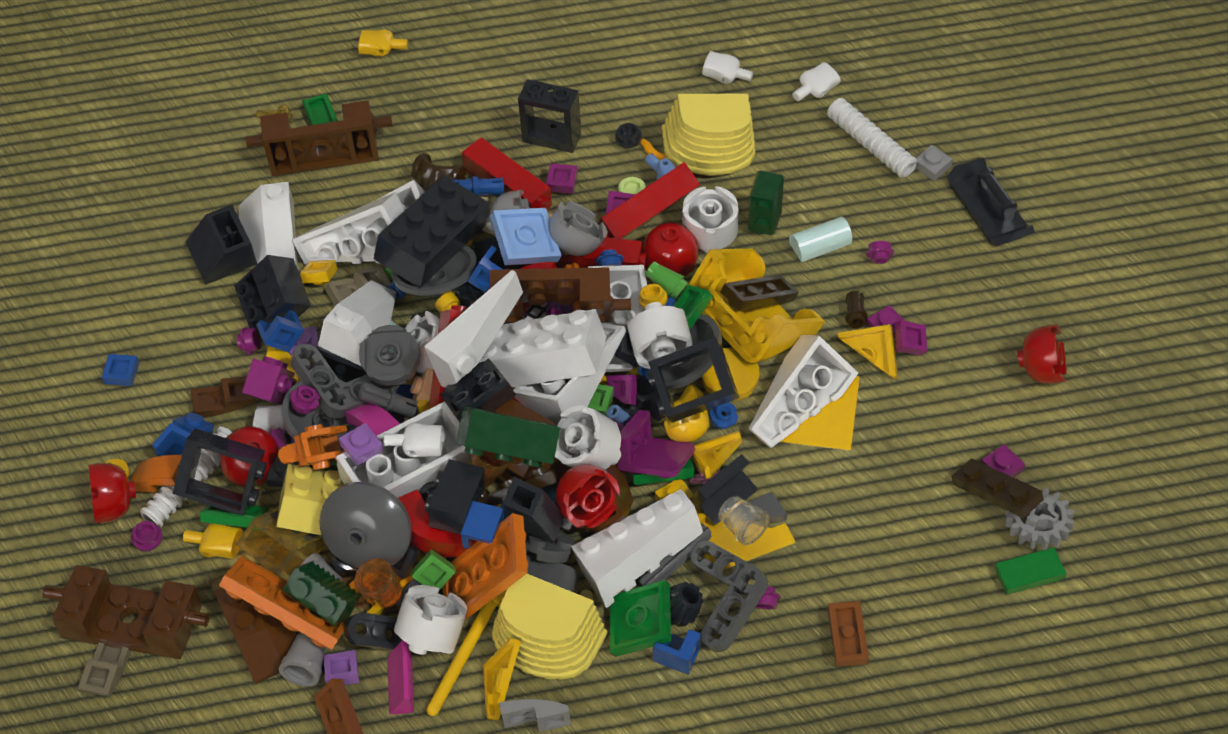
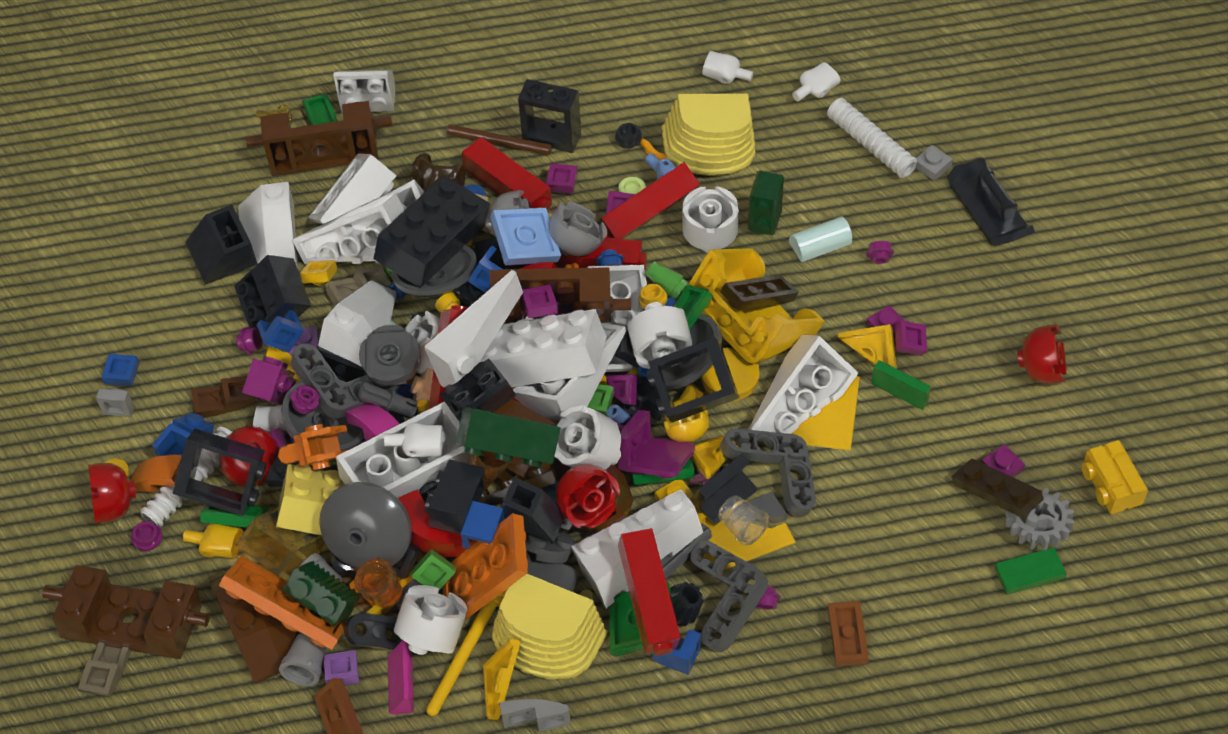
(115, 402): none -> light grey plate
(358, 185): none -> white slope
(361, 444): medium lavender plate -> none
(366, 85): none -> white slope
(379, 42): yellow piece -> none
(483, 186): blue pin -> none
(499, 139): none -> reddish brown bar
(539, 301): none -> magenta plate
(649, 592): none -> red brick
(671, 247): red cylinder -> none
(720, 421): blue plate -> none
(785, 458): none -> dark grey beam
(856, 314): dark brown pin -> none
(900, 385): none -> green tile
(1114, 477): none -> yellow brick

